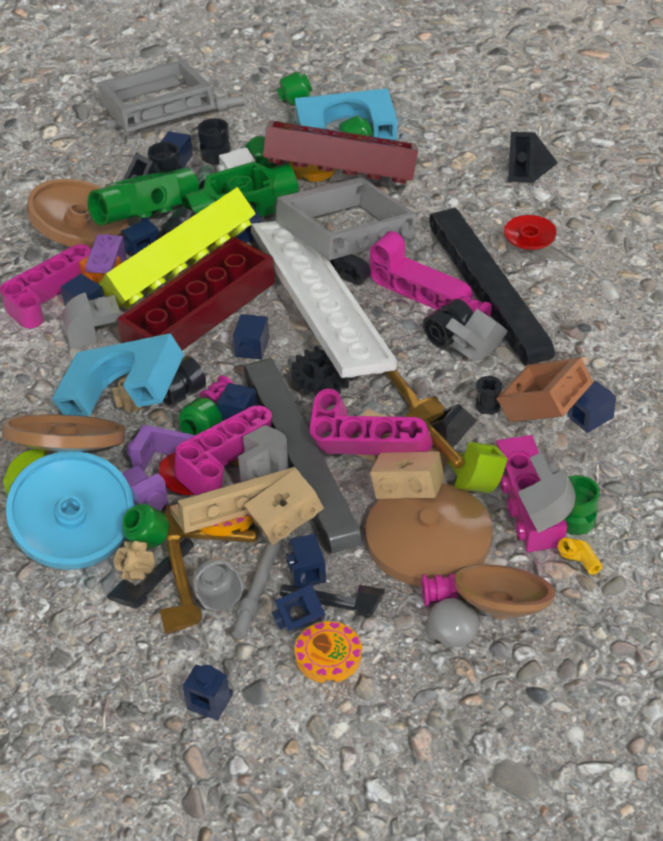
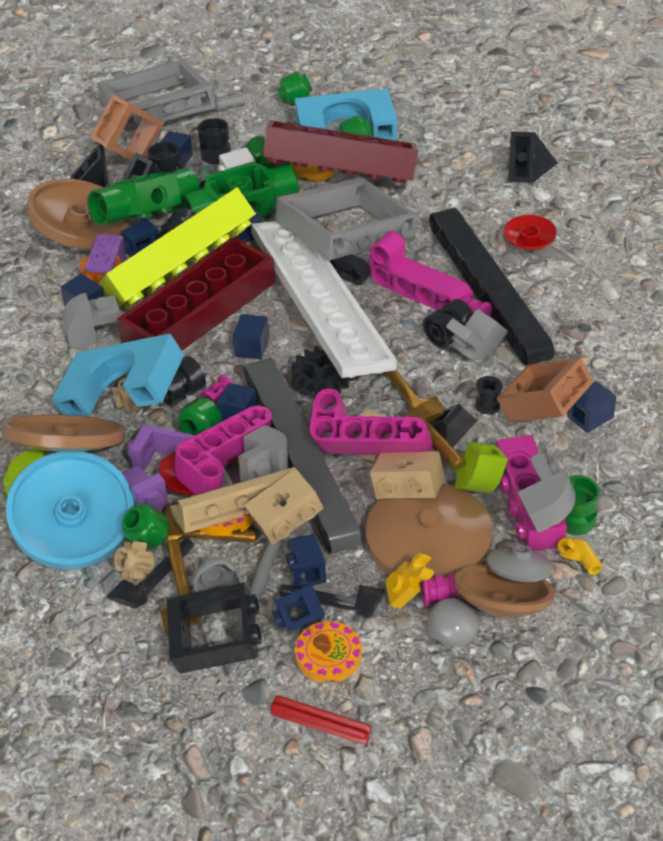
(28, 290): dark pink beam -> none
(93, 168): none -> black slope
(120, 112): none -> nougat window
(207, 602): none -> black window
(207, 683): dark blue brick -> none
(321, 719): none -> red axle
(405, 580): none -> yellow plate
(519, 564): none -> light grey dish

